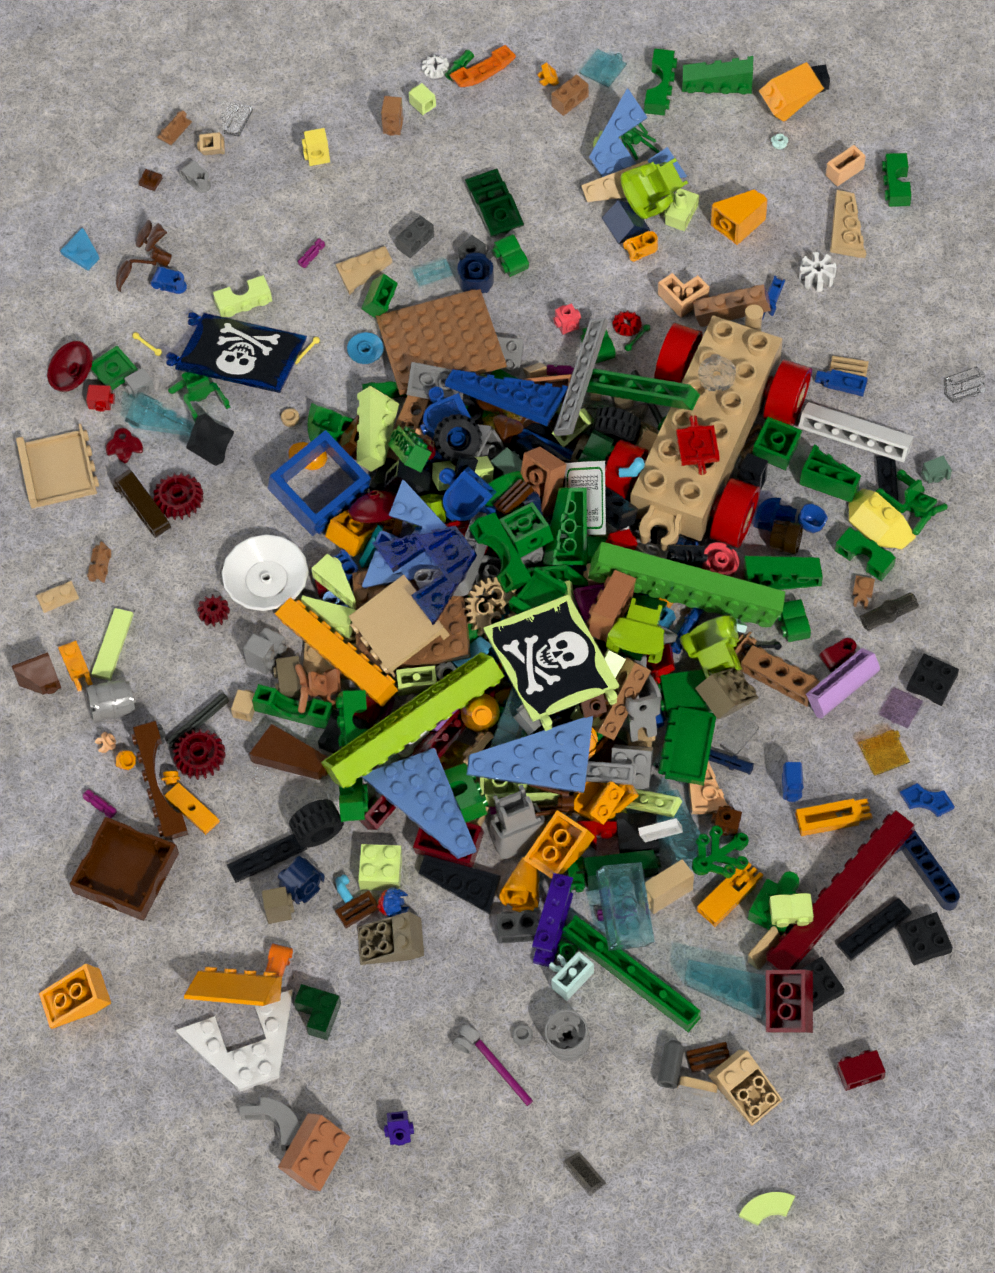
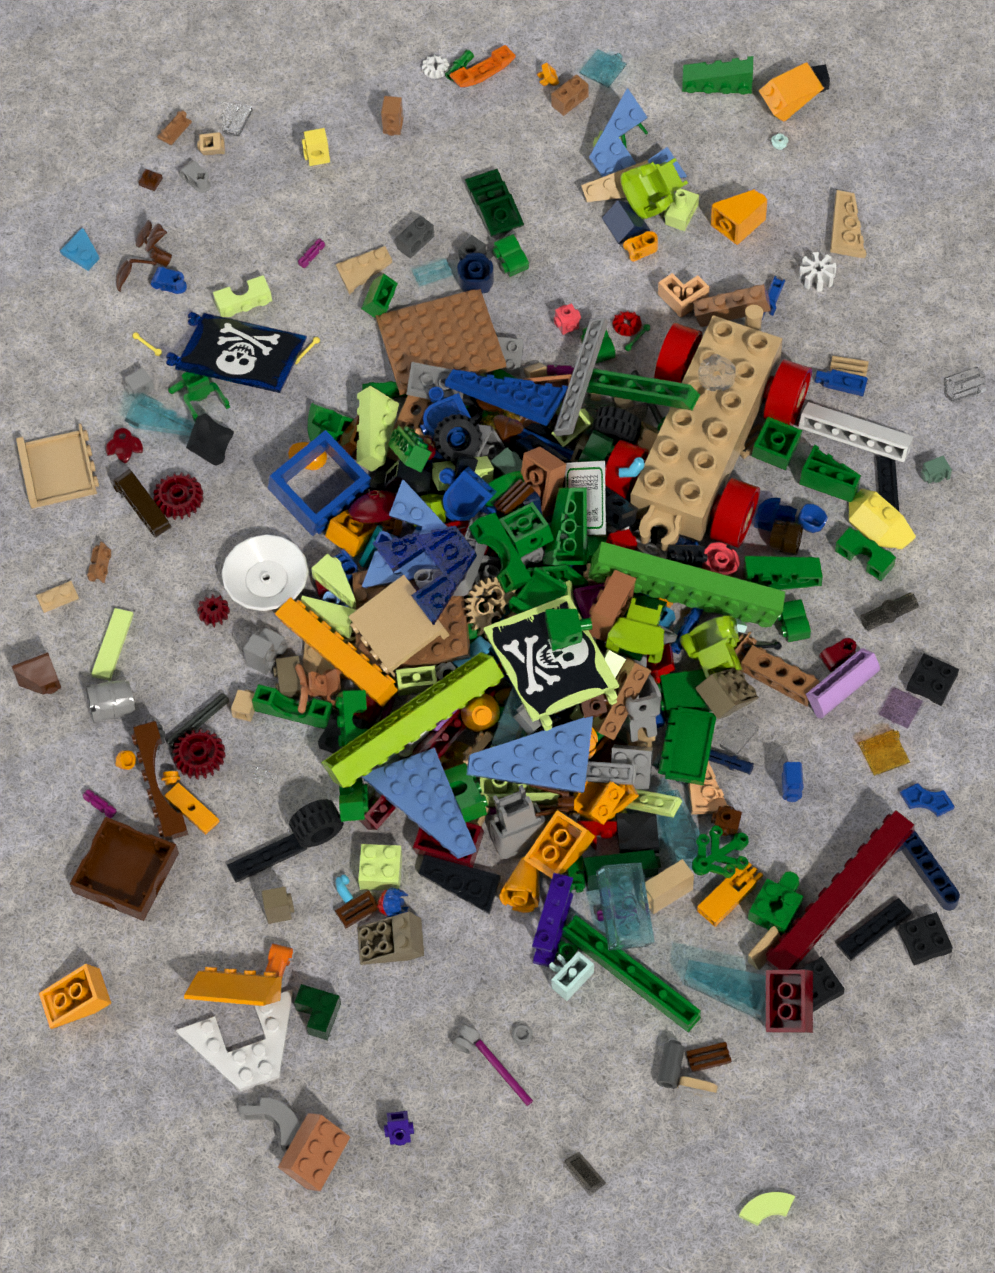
(70, 366): dark red dish -> none
(75, 663): light orange hinge -> none
(100, 397): red brick -> none
(108, 742): light nougat plate -> none
(113, 368): green plate -> none
(287, 753): reddish brown slope -> none
(290, 417): tan tile -> none
(301, 880): dark blue brick -> none
(363, 342): dark azure dish -> none
(422, 99): yellowish green brick -> none
(518, 932): dark grey brick -> none
(561, 1026): light grey wheel -> none
(565, 627): none -> green torso
(635, 136): green plant -> none
(657, 98): green arch -> none
(660, 830): white tile -> none
(697, 445): red plate -> none
(745, 1086): tan slope -> none
(753, 470): black brick -> none
(791, 909): yellowish green brick -> none
(823, 817): light orange hinge -> none
(845, 165): light nougat brick -> none
(861, 1069): dark red brick -> none
(862, 589): medium nougat plate -> none
(897, 192): green arch -> none
(915, 501): green piece -> none

